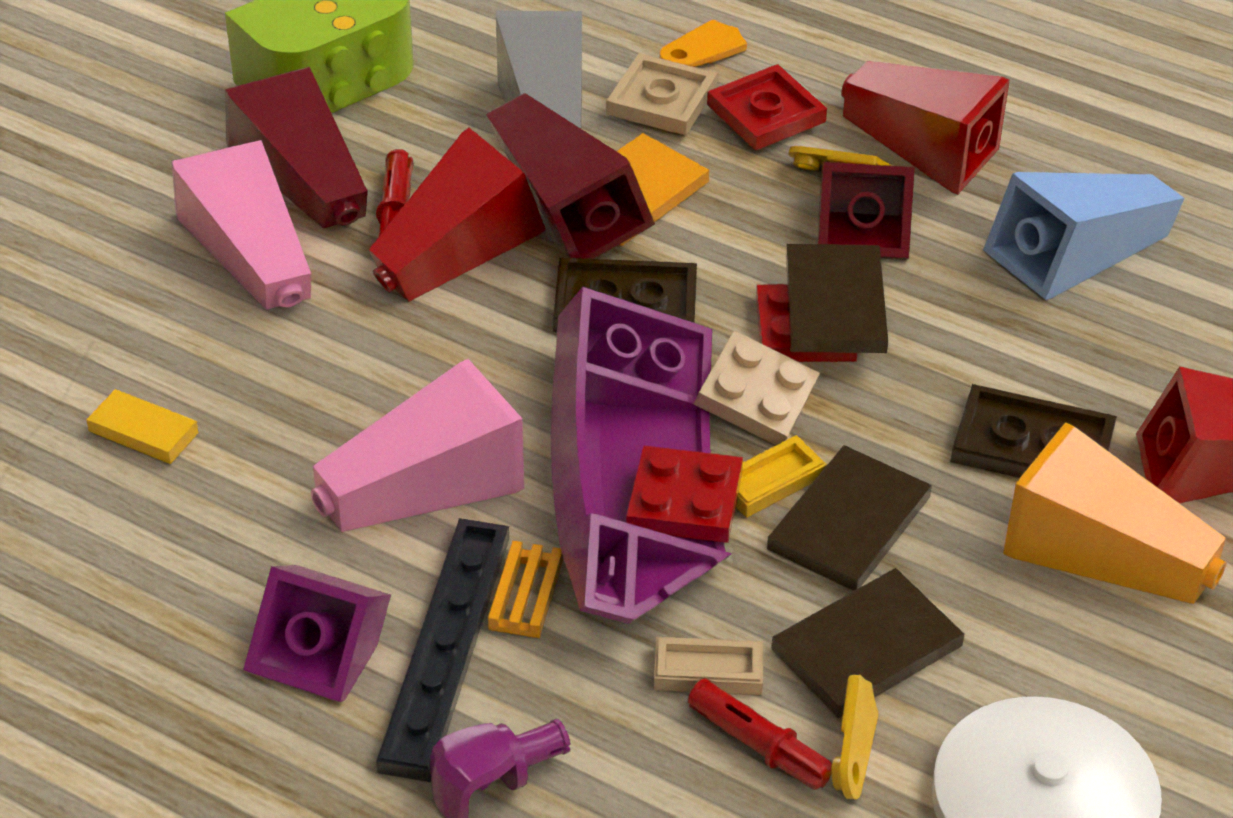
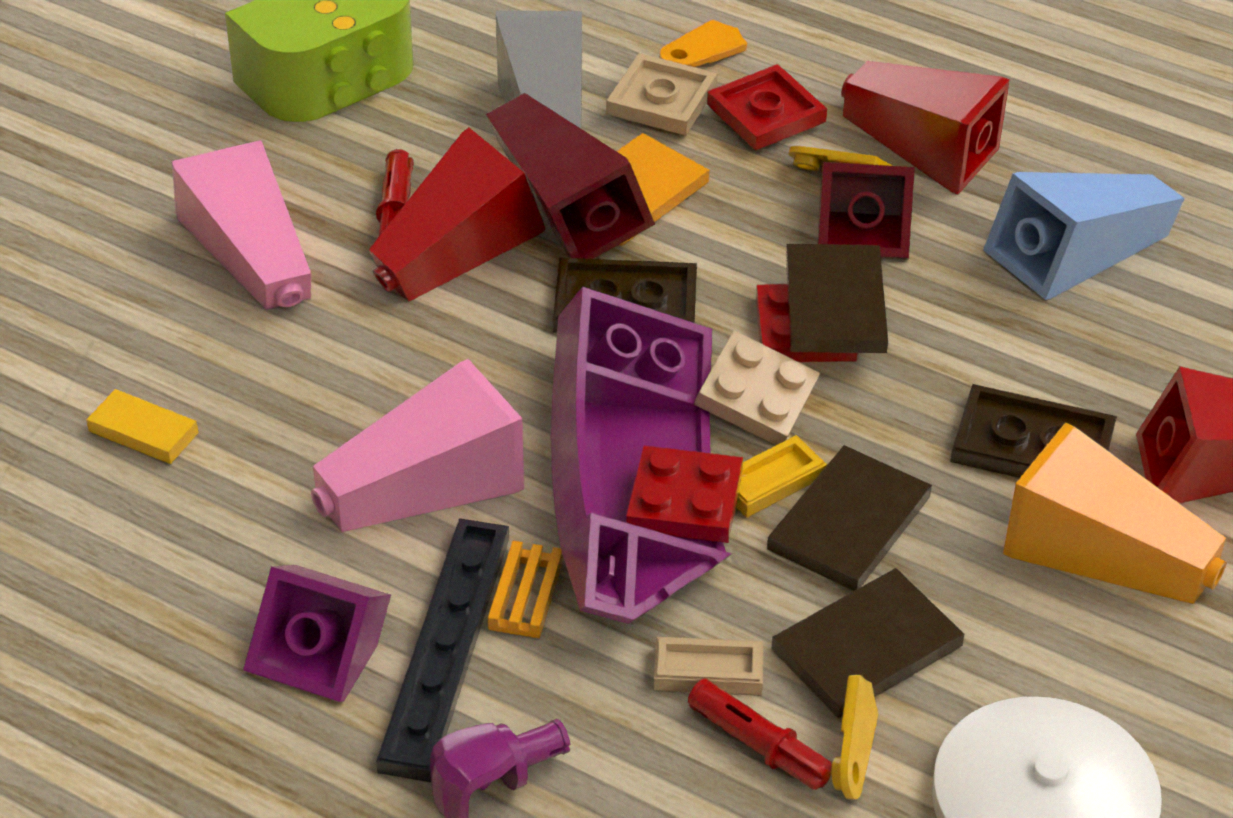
(300, 144): dark red slope -> none

